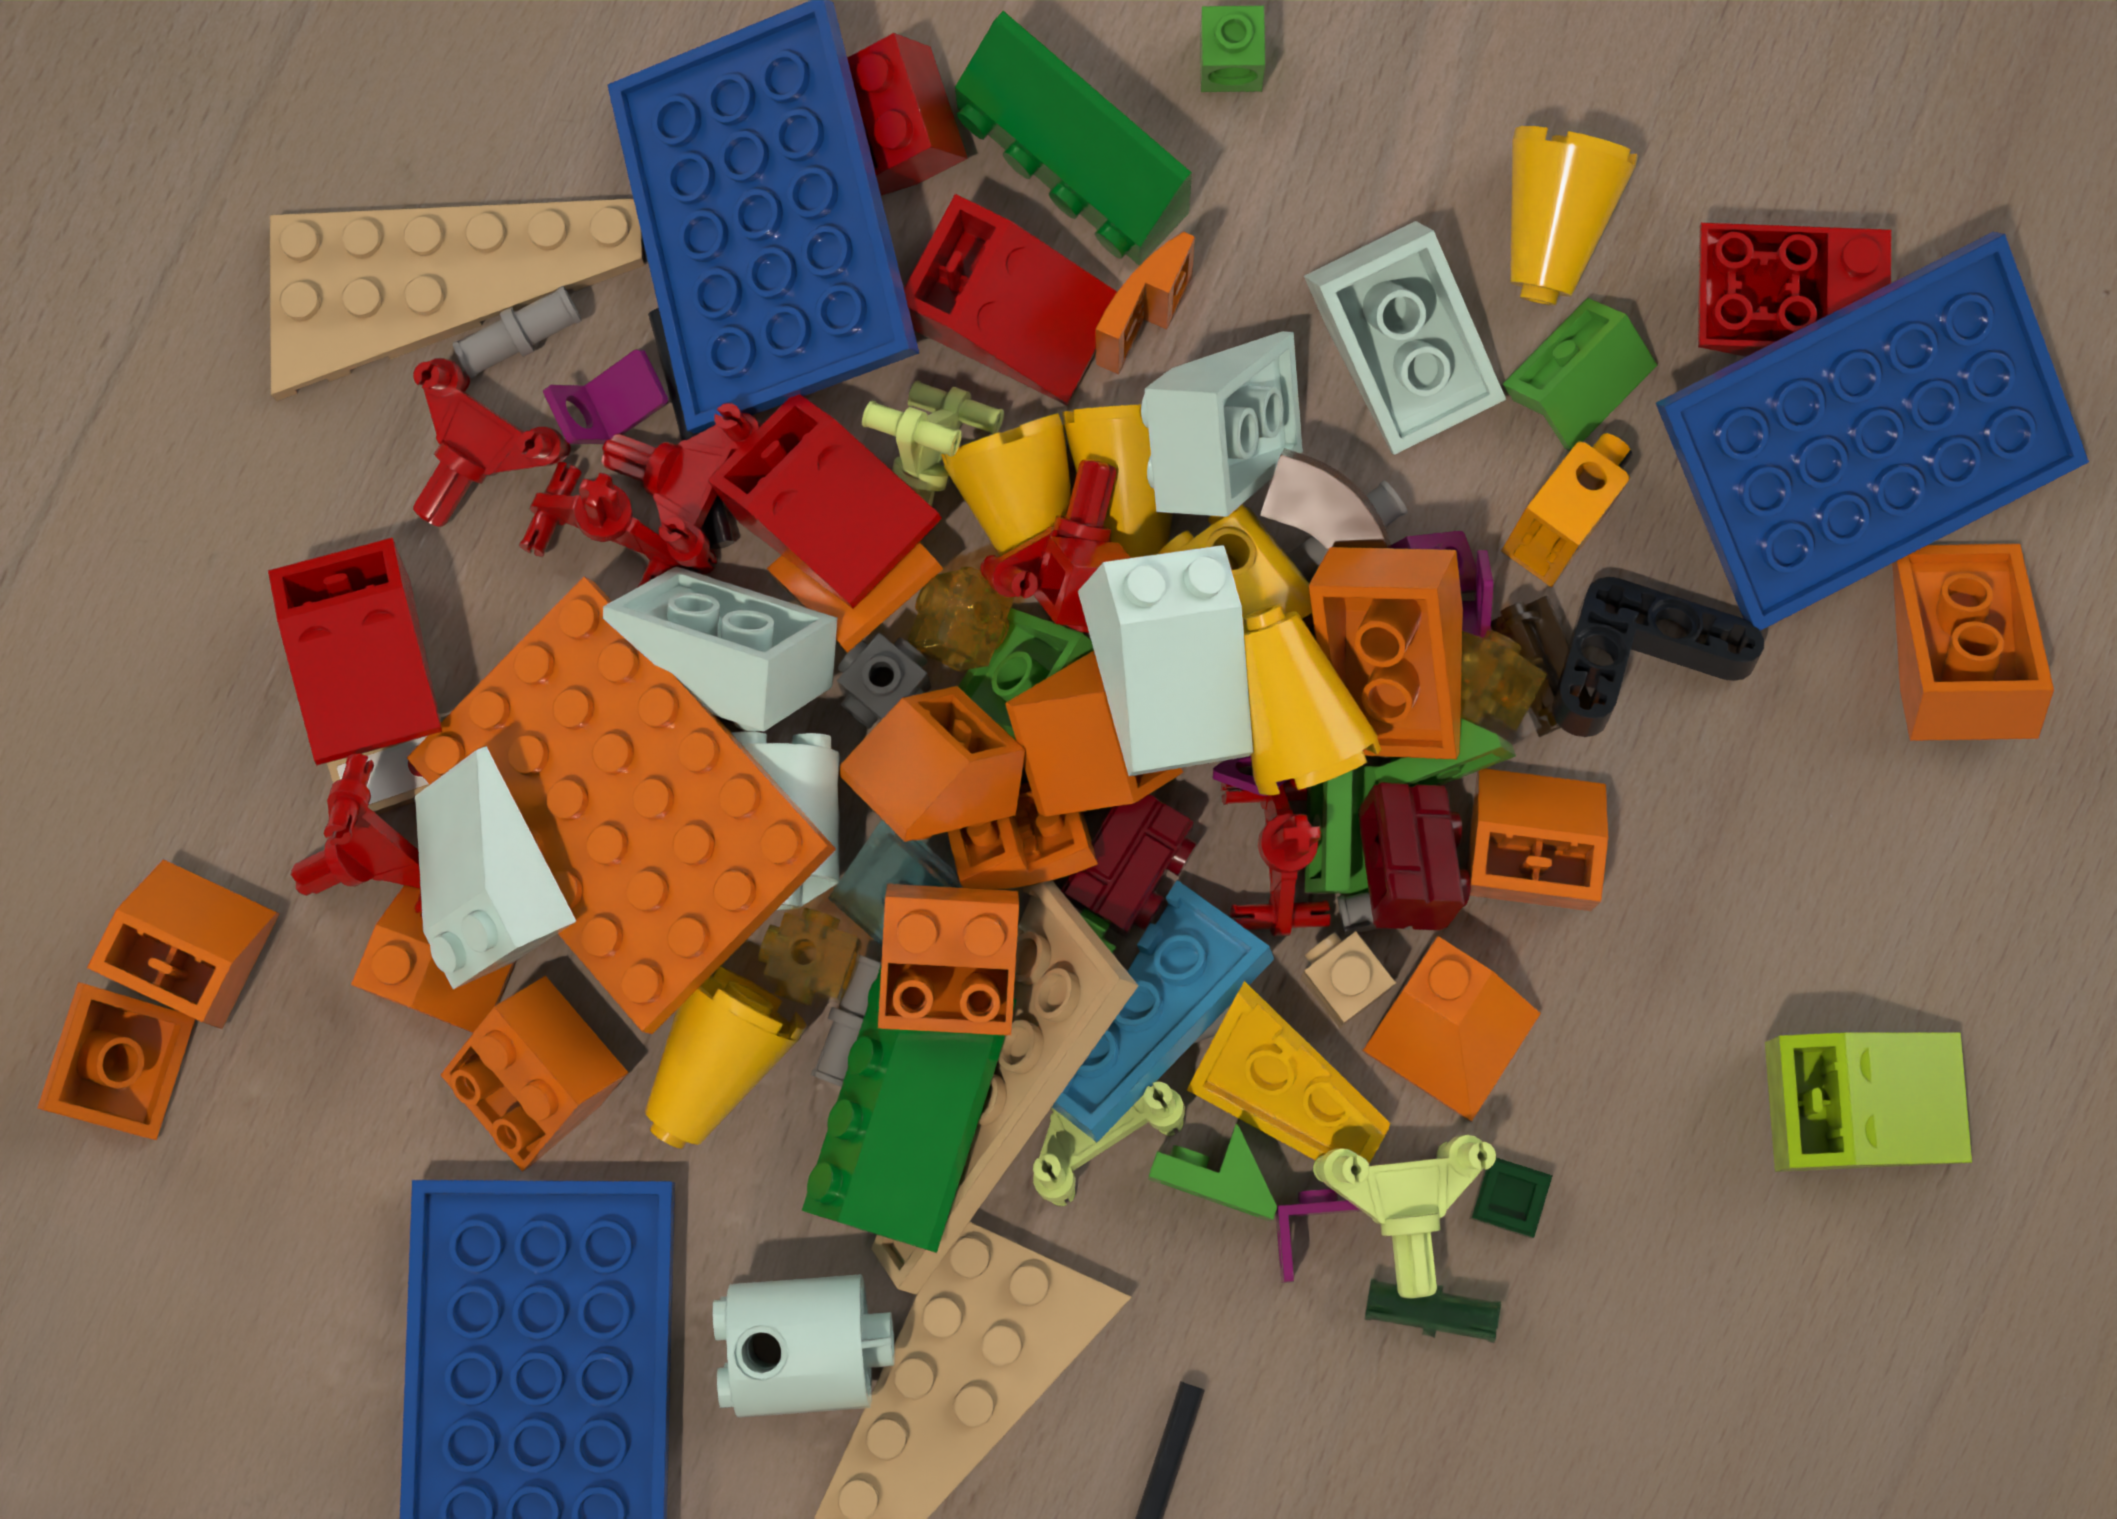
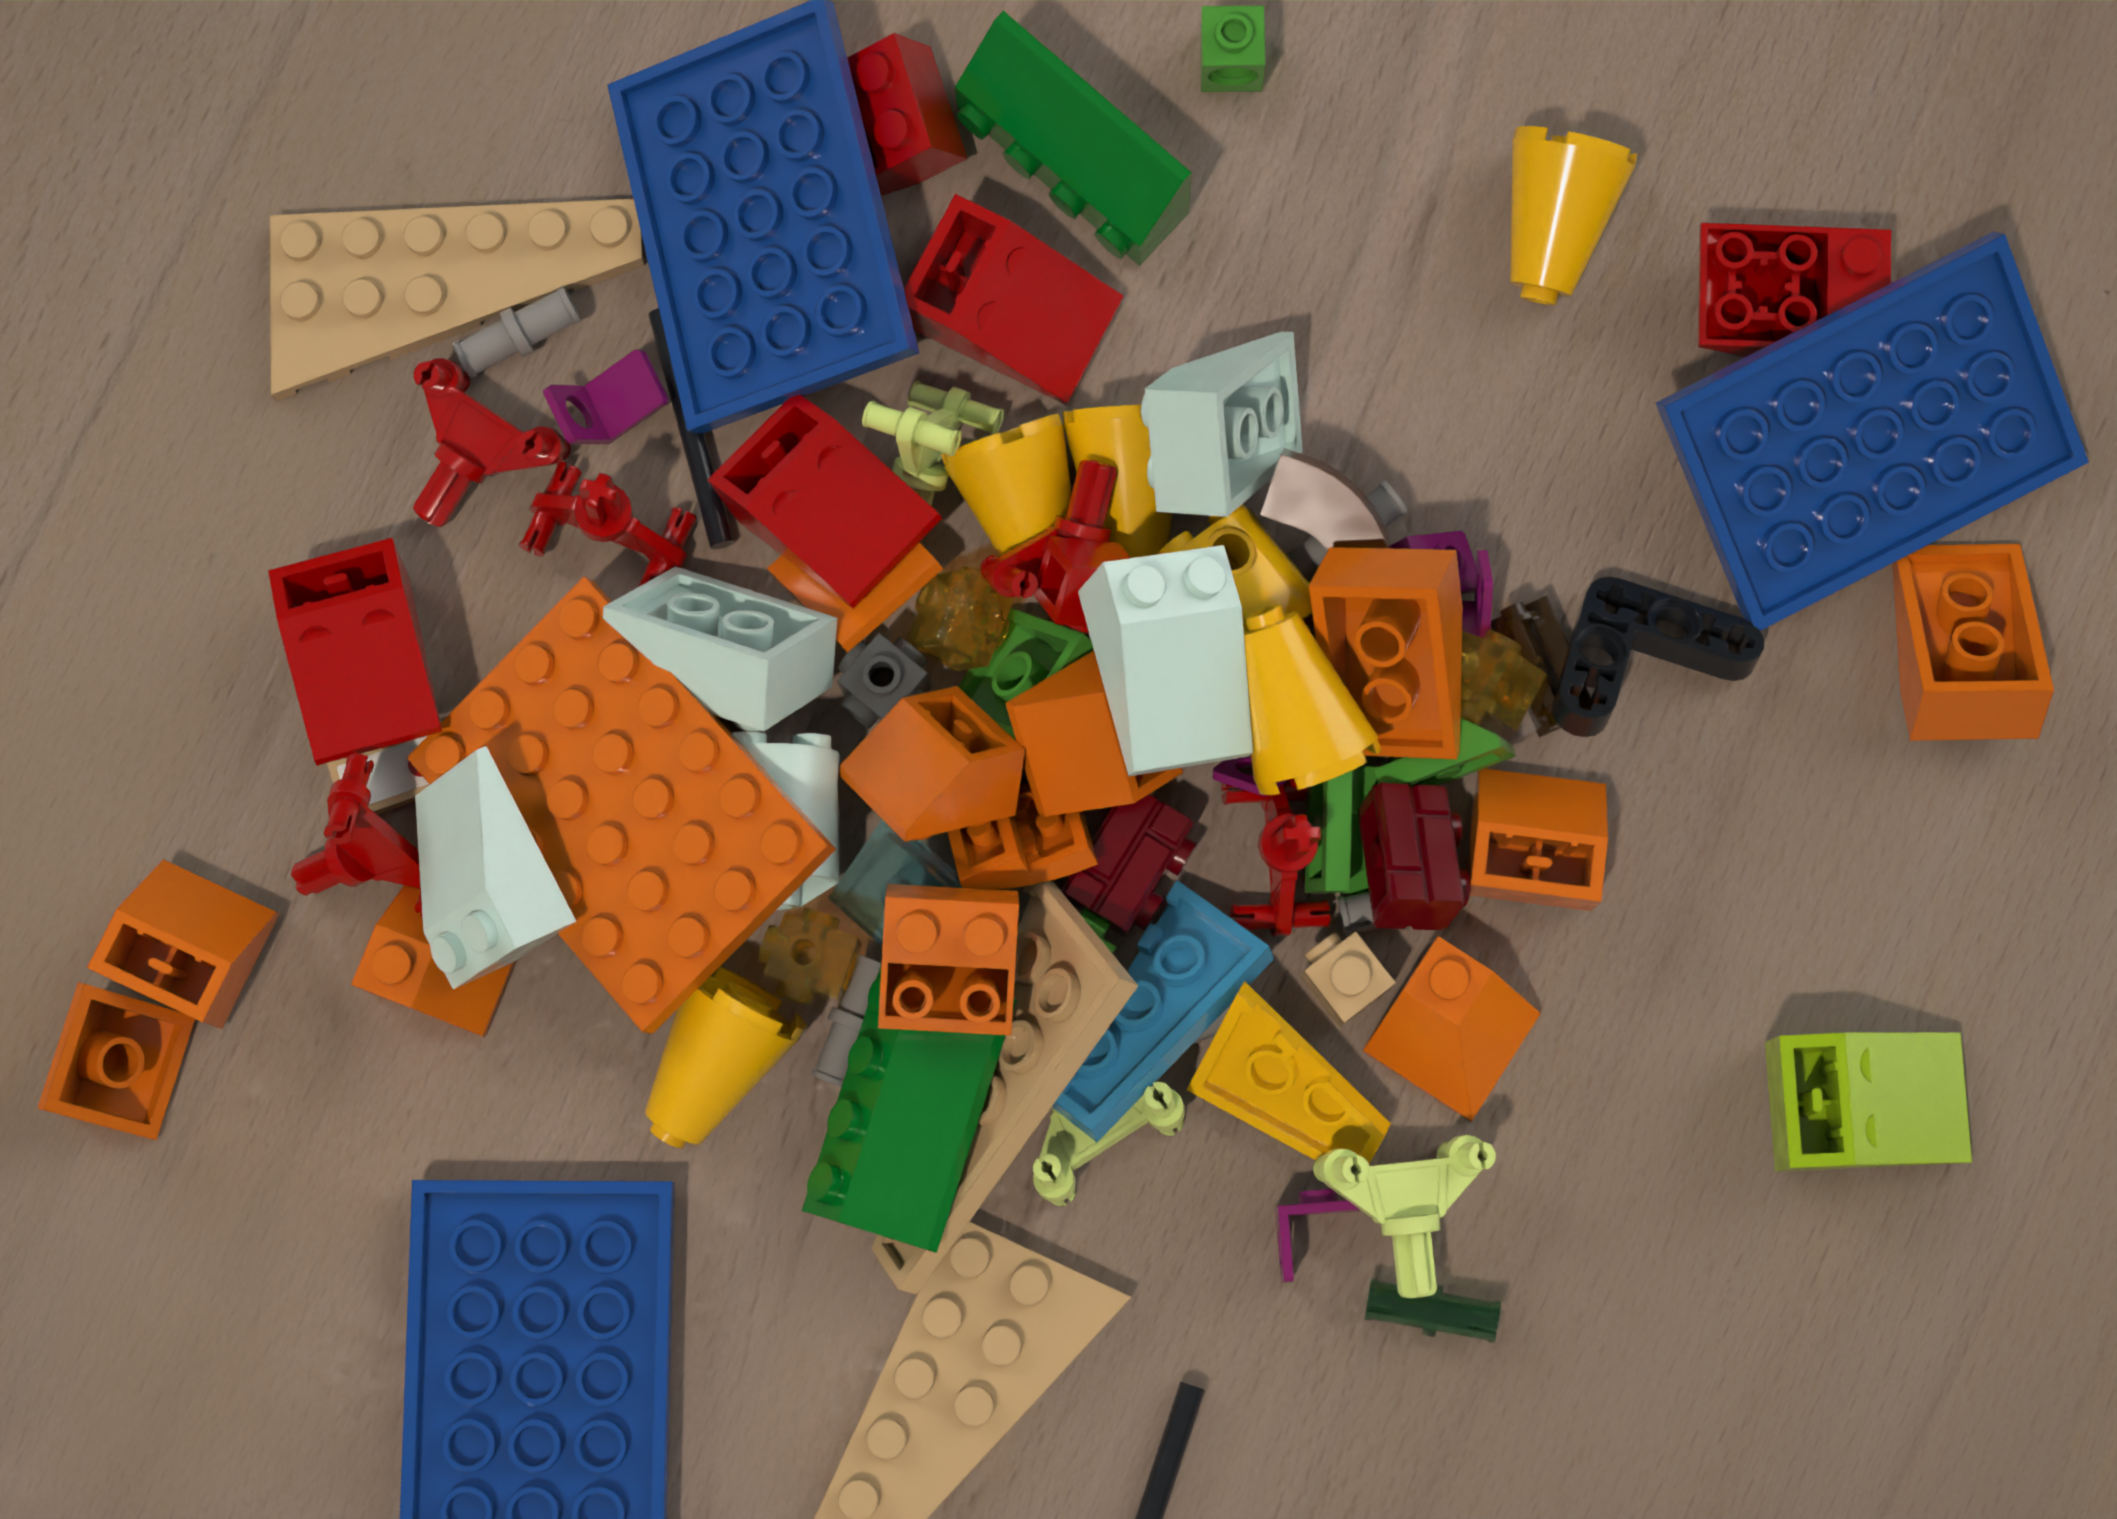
(533, 1072): orange slope -> none
(679, 480): red axle -> none
(823, 1341): light aqua cylinder -> none
(1148, 295): orange slope -> none
(1234, 1186): bright green slope -> none
(1406, 335): light aqua slope -> none
(1511, 1197): dark green tile -> none
(1569, 507): light orange torso -> none
(1582, 371): bright green panel -> none

